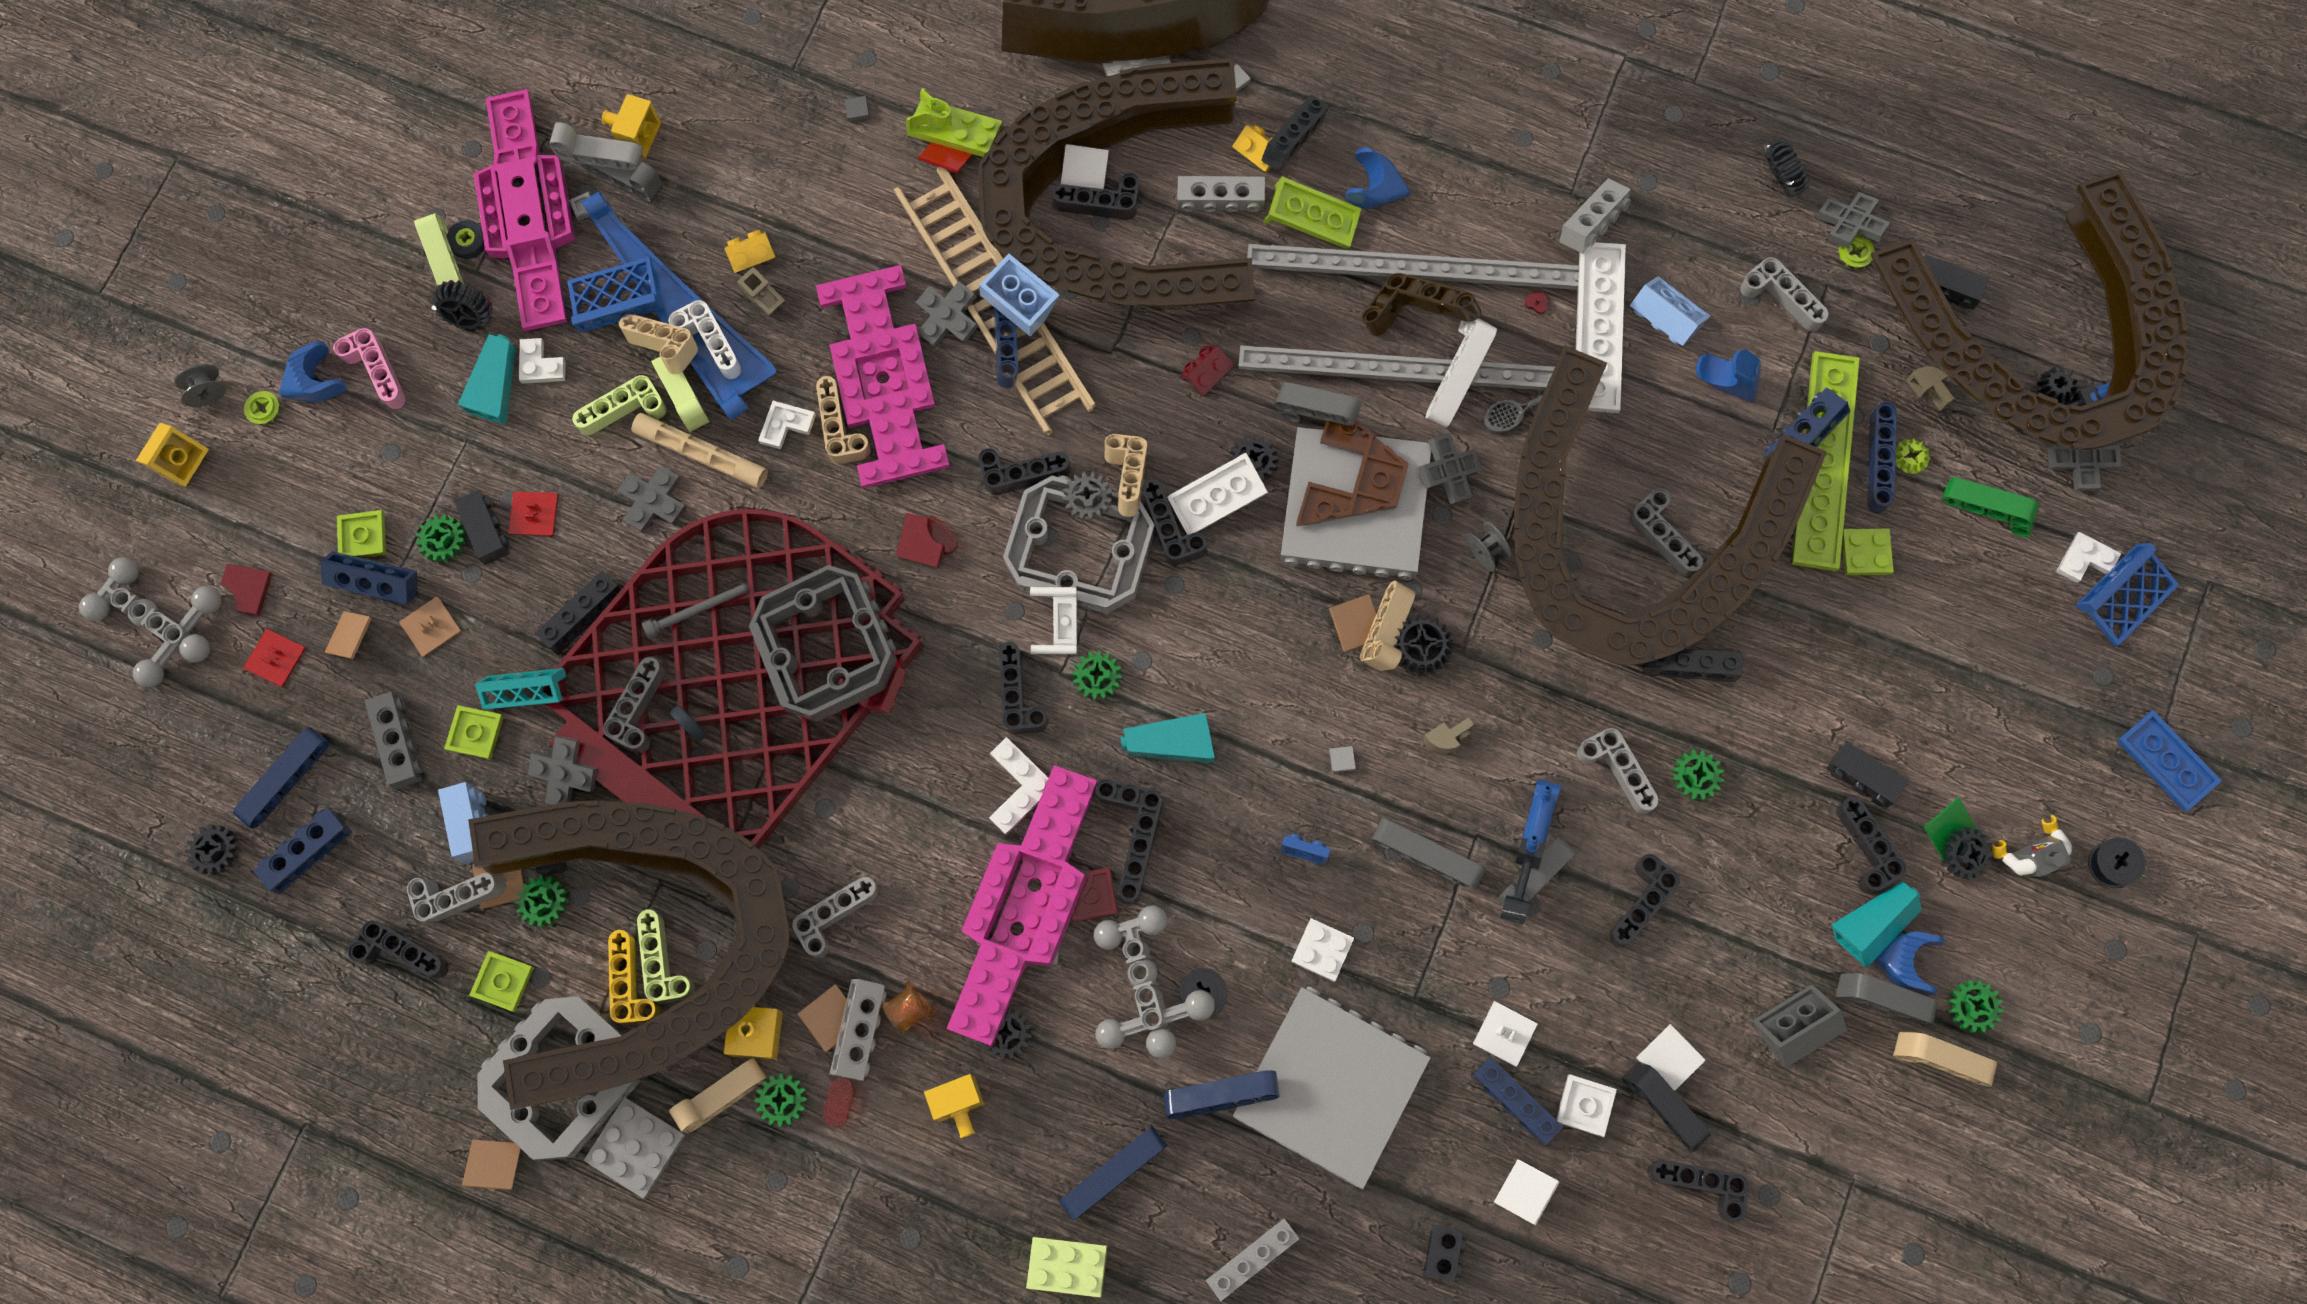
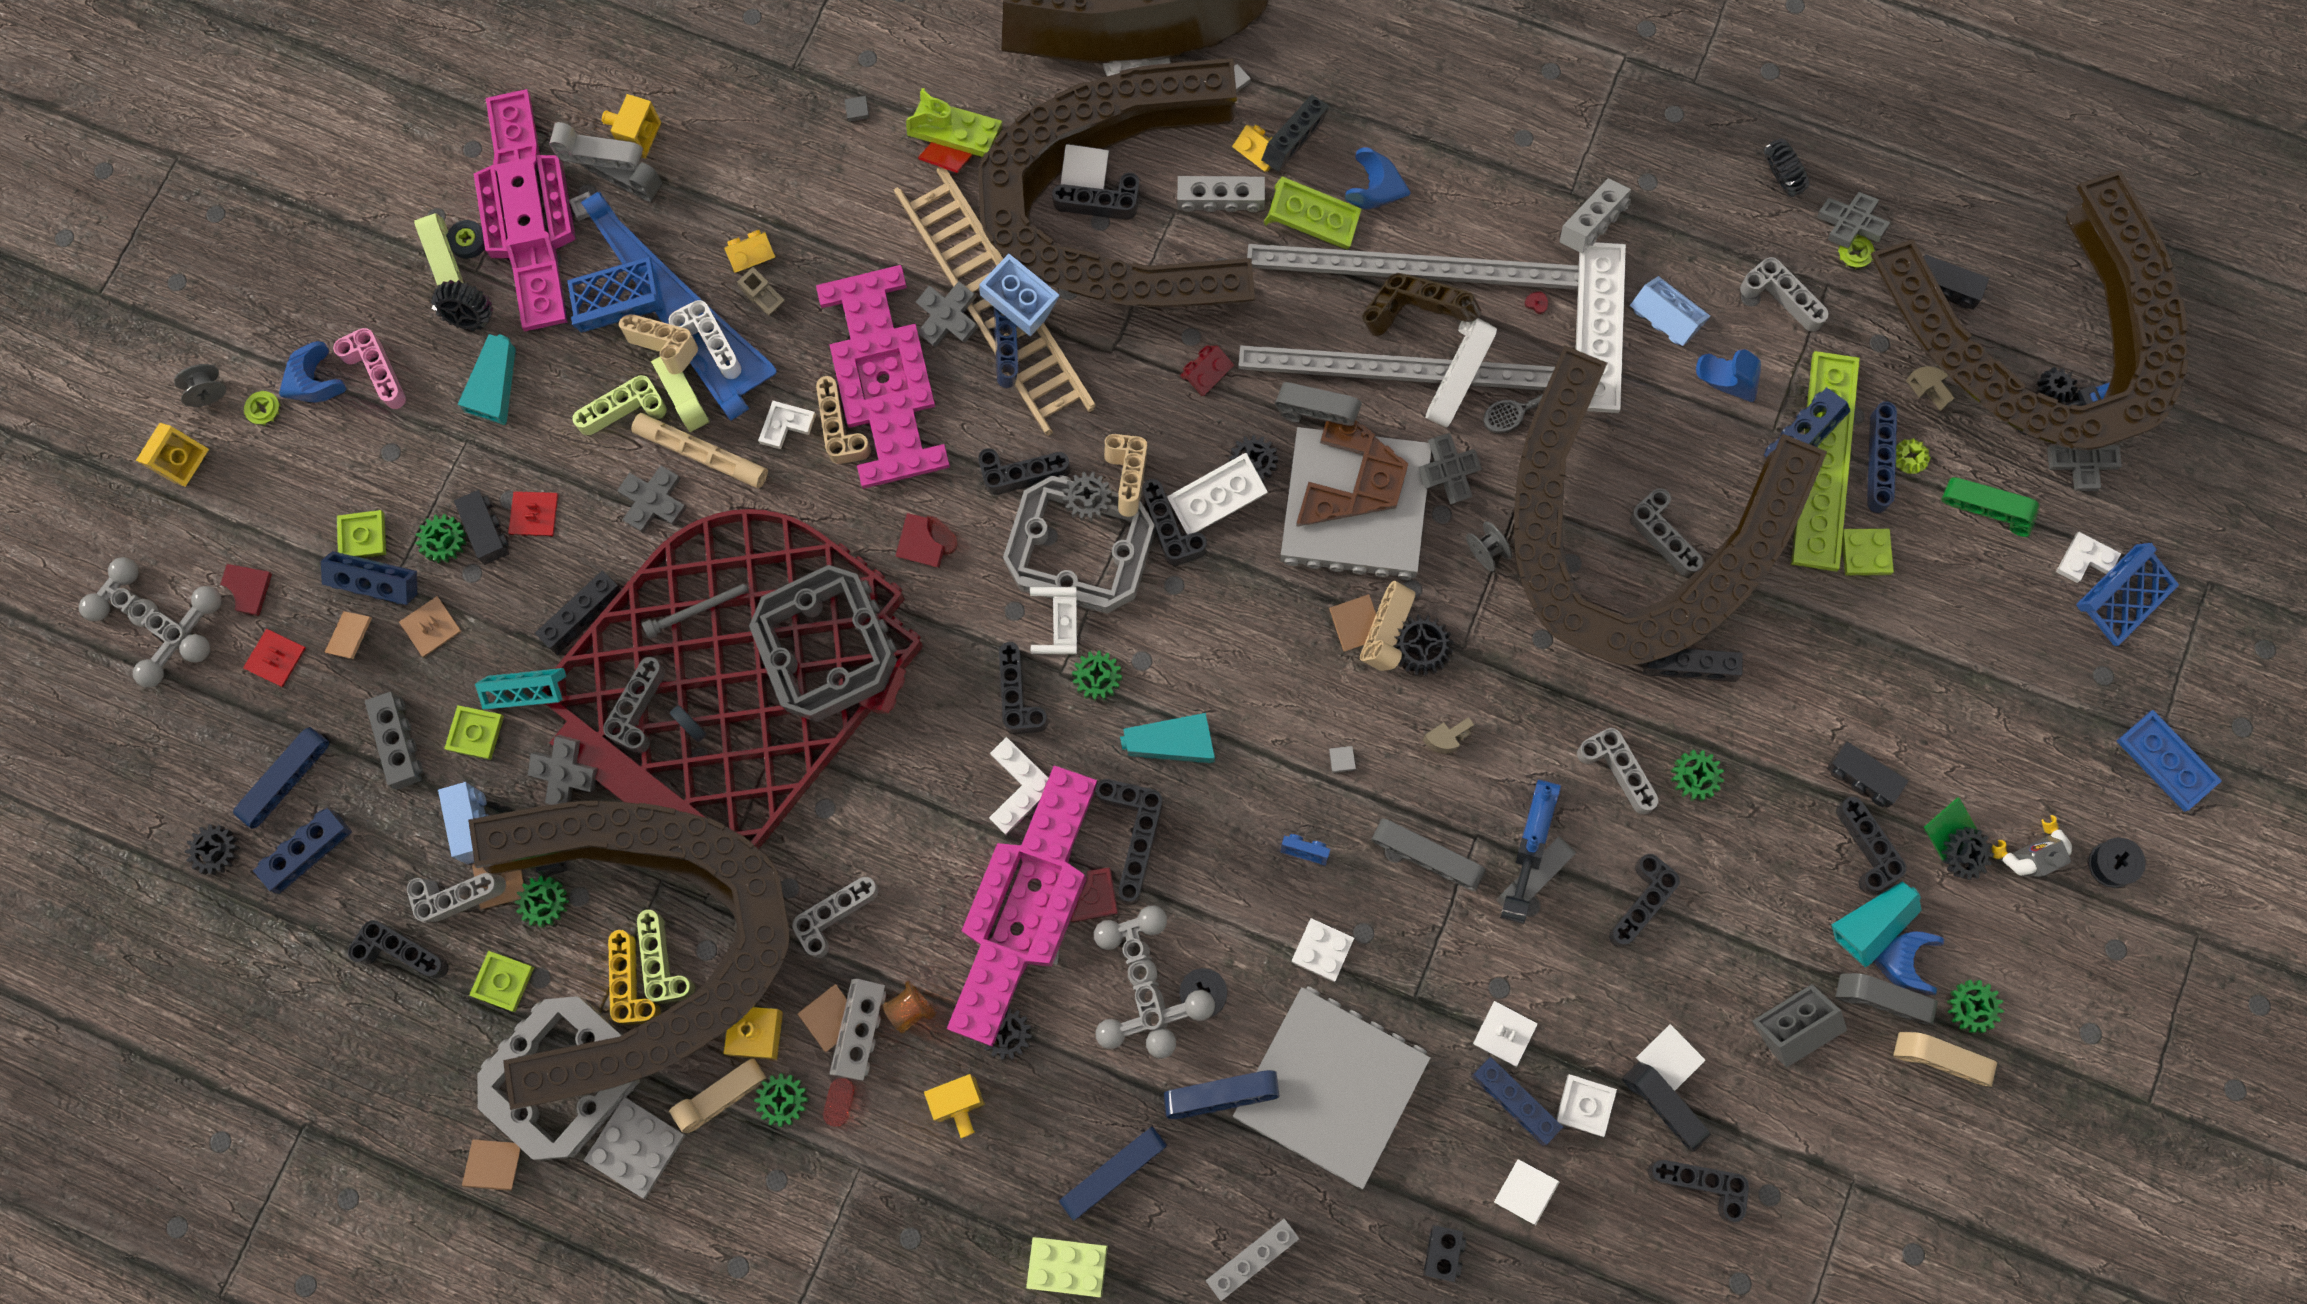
(536, 368): white plate -> none

